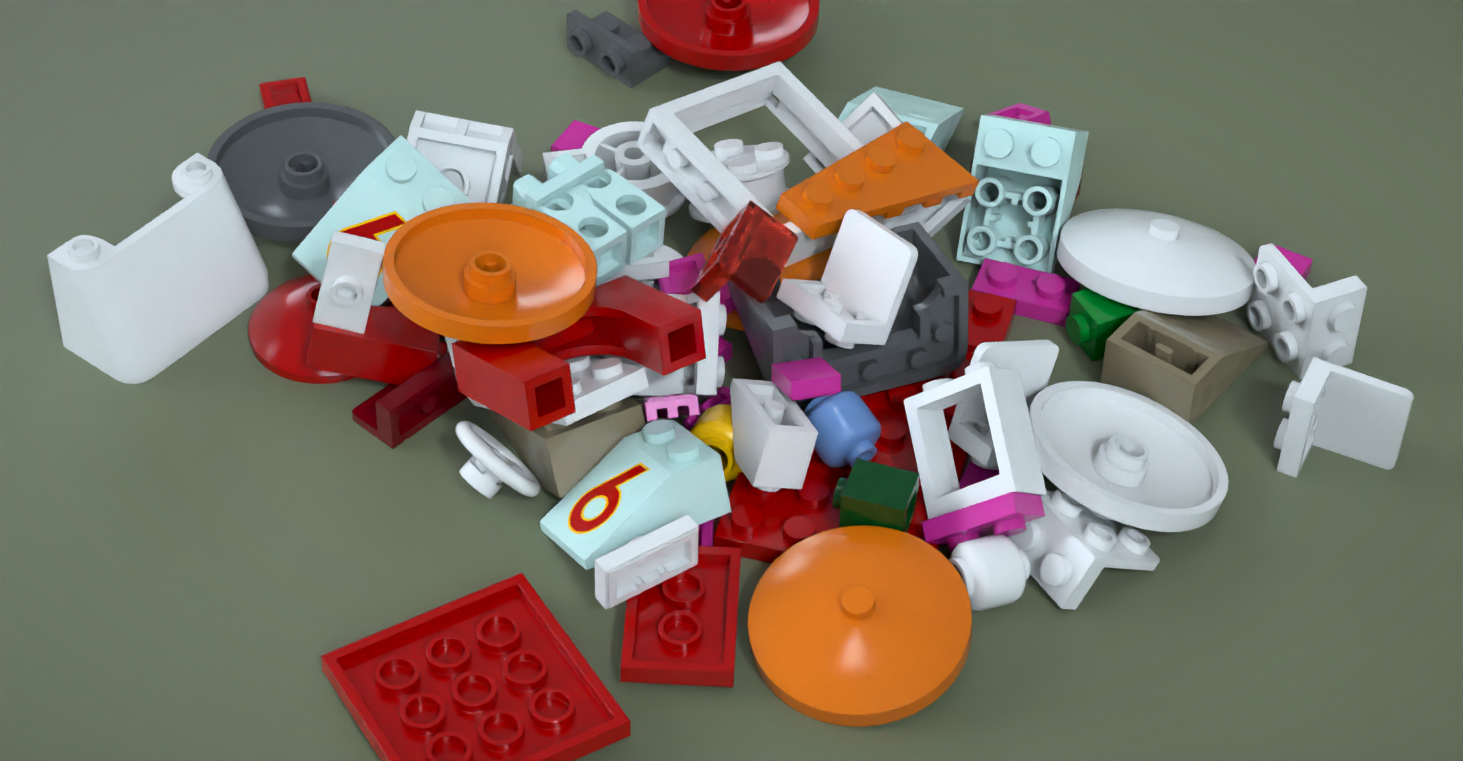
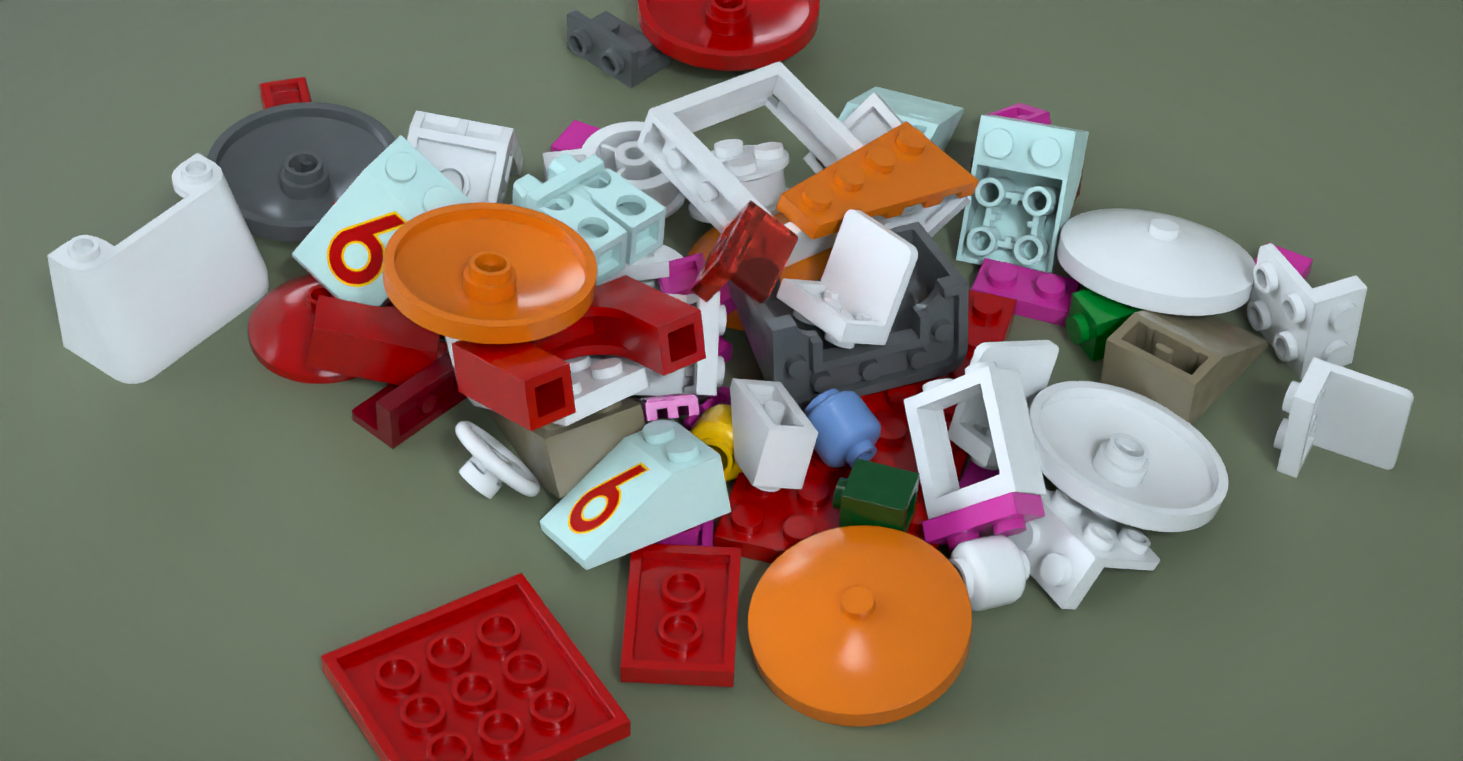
(349, 282): white plate -> none
(646, 562): white plate -> none
(806, 378): dark pink tile -> none

